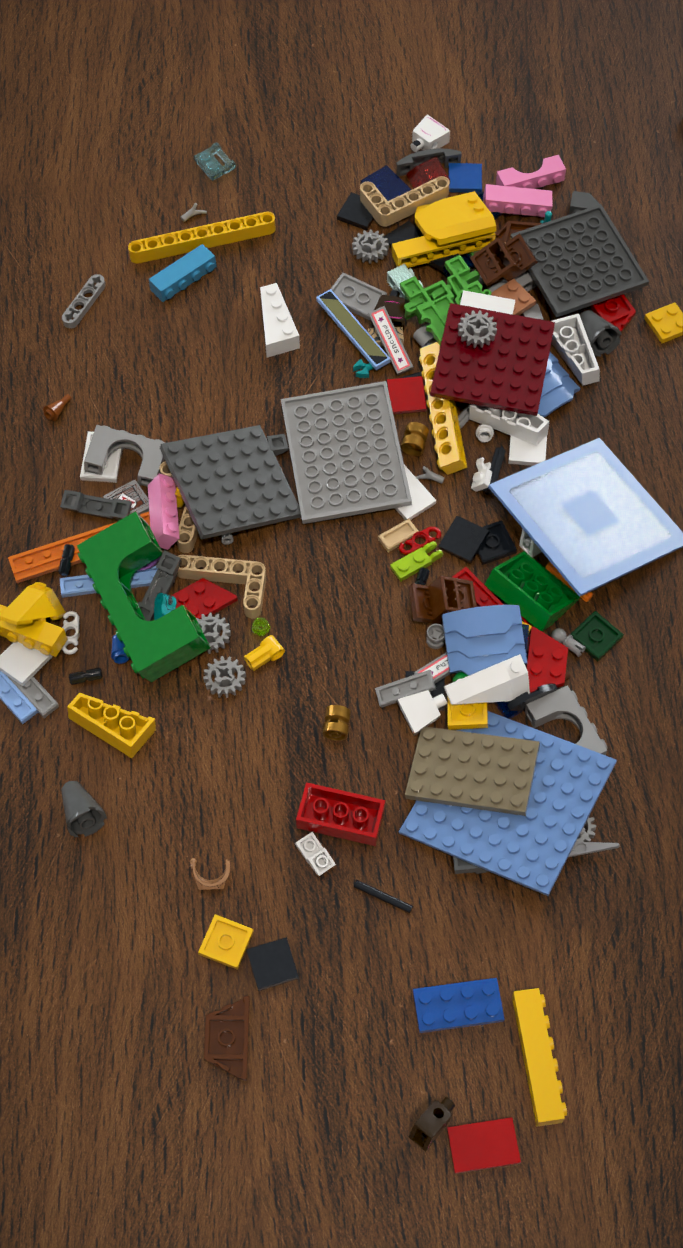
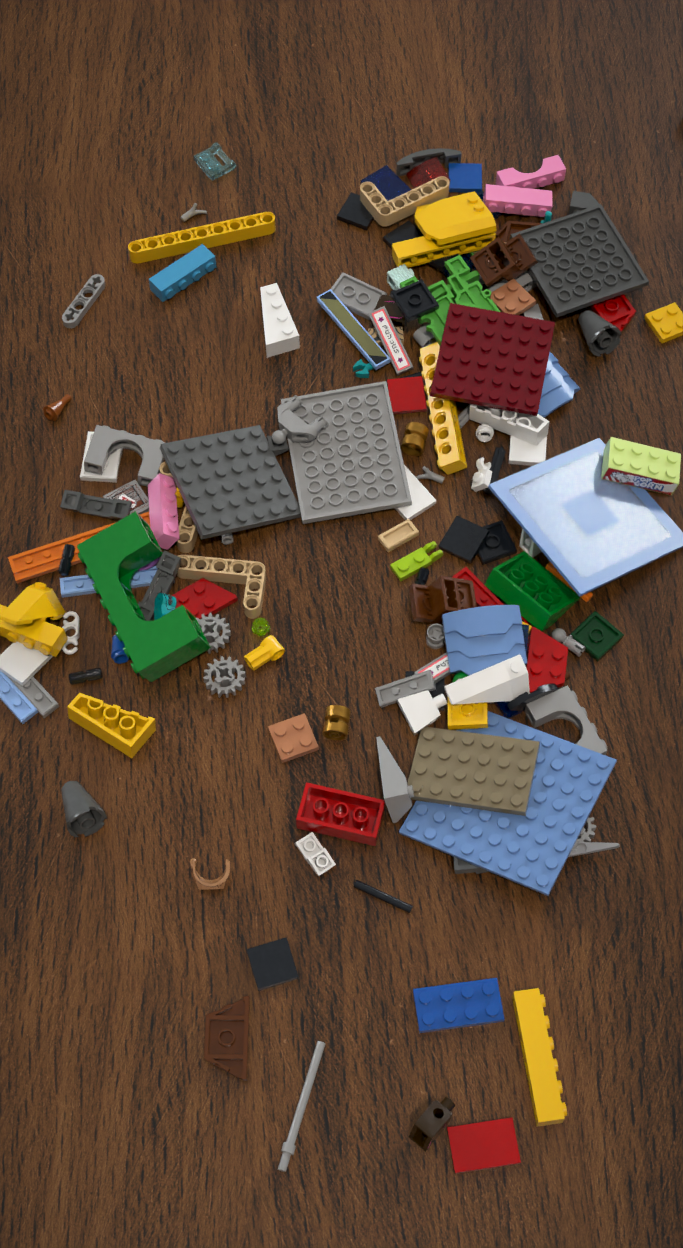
(226, 941): yellow plate -> none
(288, 1147): none -> light grey bar
(293, 426): none -> light grey connector
(293, 738): none -> nougat plate
(370, 246): light grey gear -> none
(394, 783): none -> light grey wedge
(414, 300): none -> black tile
(423, 534): red piece -> none
(429, 135): white torso -> none
(477, 329): light grey gear -> none
(487, 302): white tile -> none
(575, 349): white wedge -> none
(641, 466): none -> yellowish green brick

